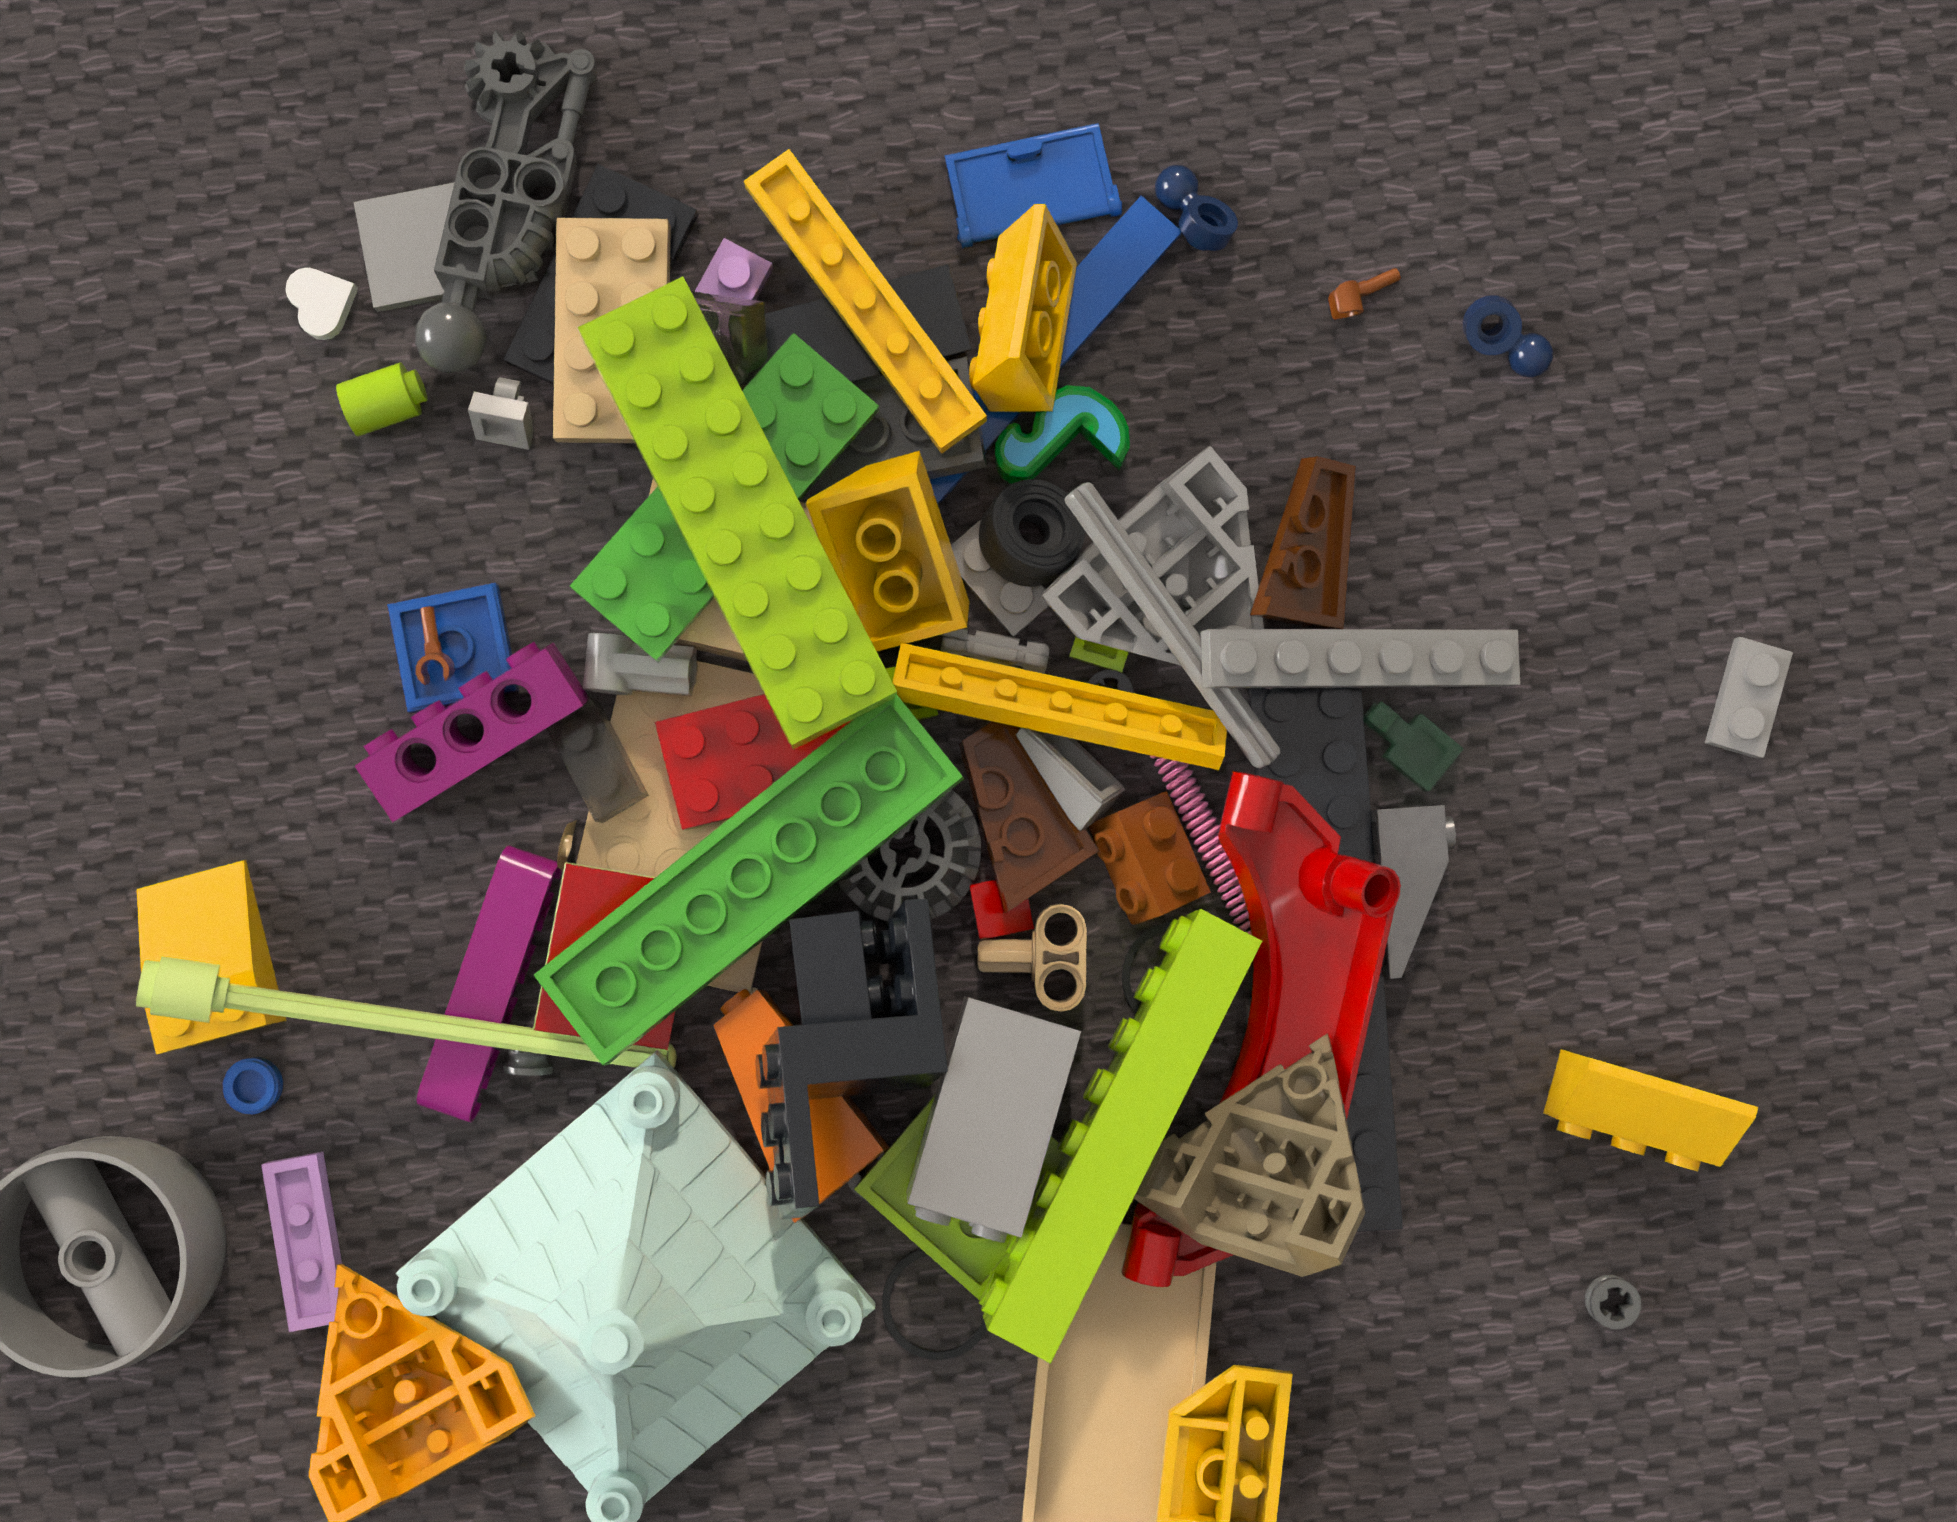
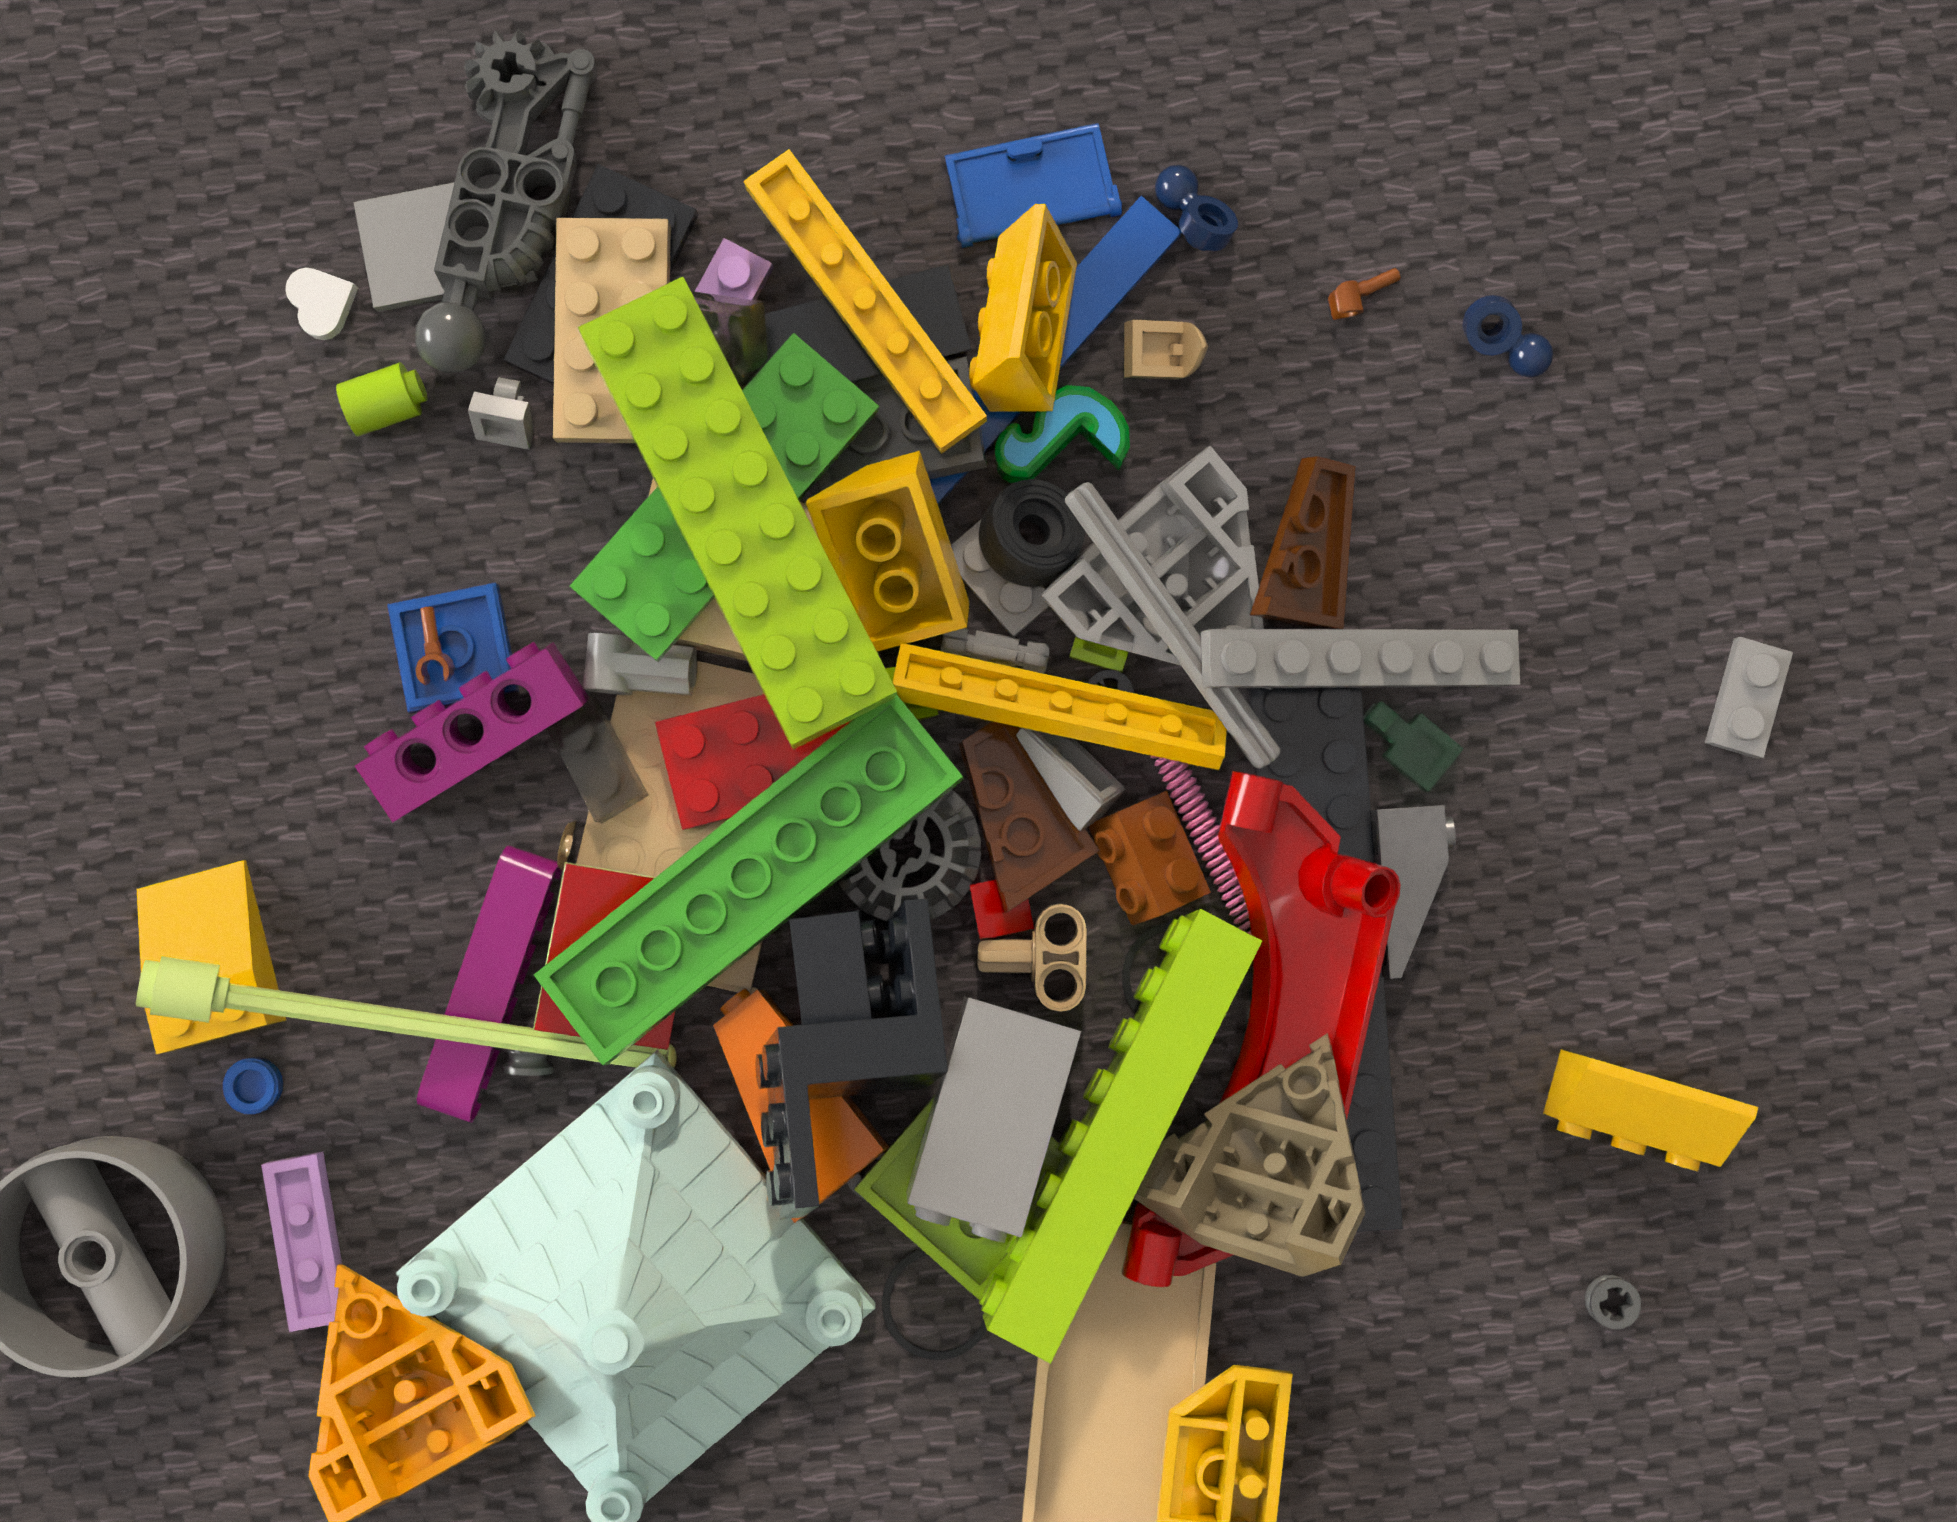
(1162, 349): none -> tan plate

